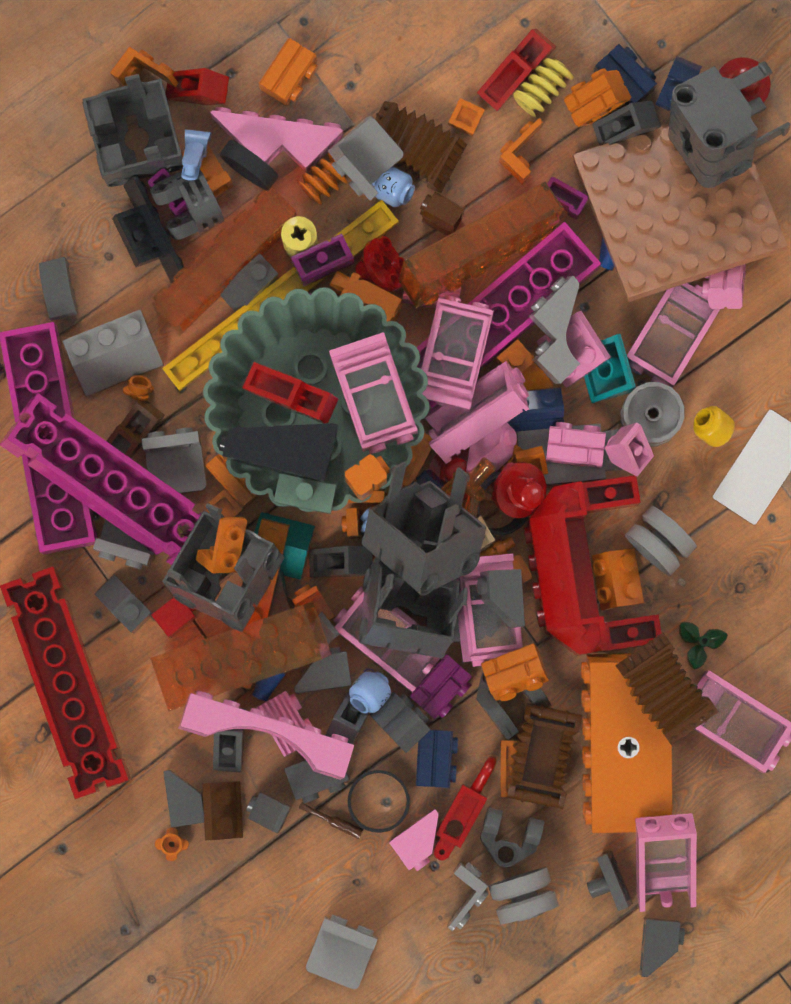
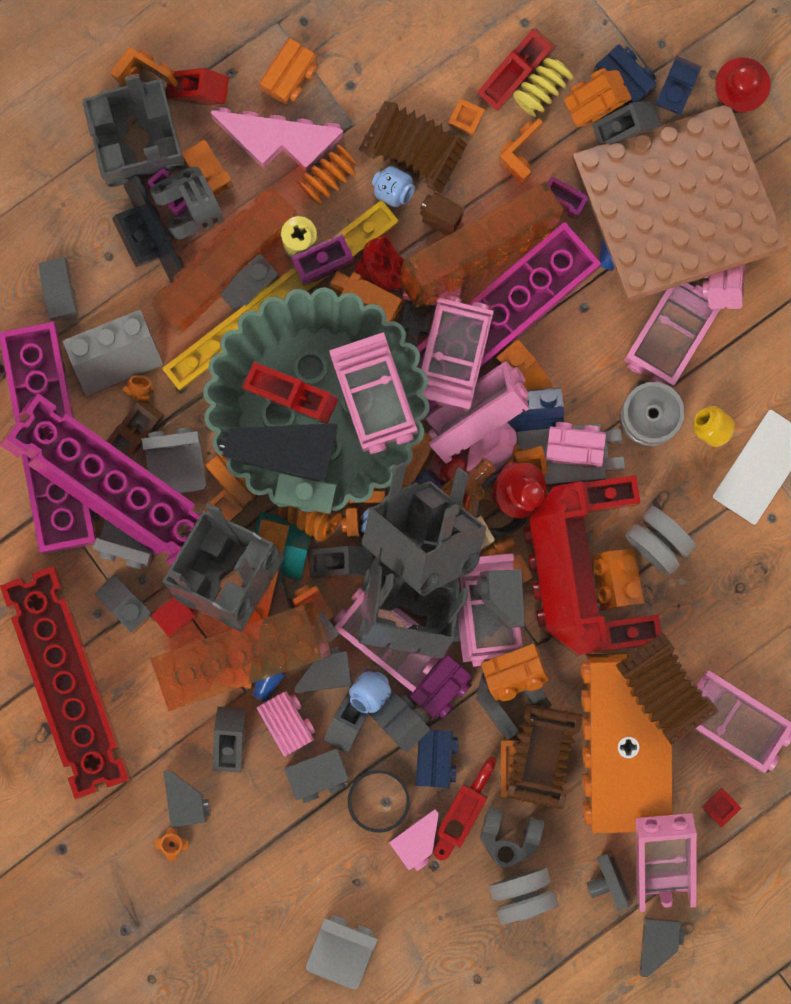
(195, 150): light blue piece -> none
(222, 810): reddish brown plate -> none
(227, 546): orange bracket -> none
(248, 165): black tyre -> none
(268, 812): dark grey slope -> none
(314, 523): none -> orange piece
(323, 753): bright pink arch -> none
(334, 821): reddish brown piece -> none
(365, 156): light grey bracket -> none
(366, 476): orange brick -> none
(416, 321): none -> black plate
(471, 876): light grey bracket -> none
(552, 318): light grey arch -> none
(584, 346): bright pink plate -> none
(613, 376): teal slope -> none
(630, 449): bright pink slope -> none
(712, 638): dark green plant -> none
(714, 124): dark grey piece -> none
(721, 807): none -> red plate

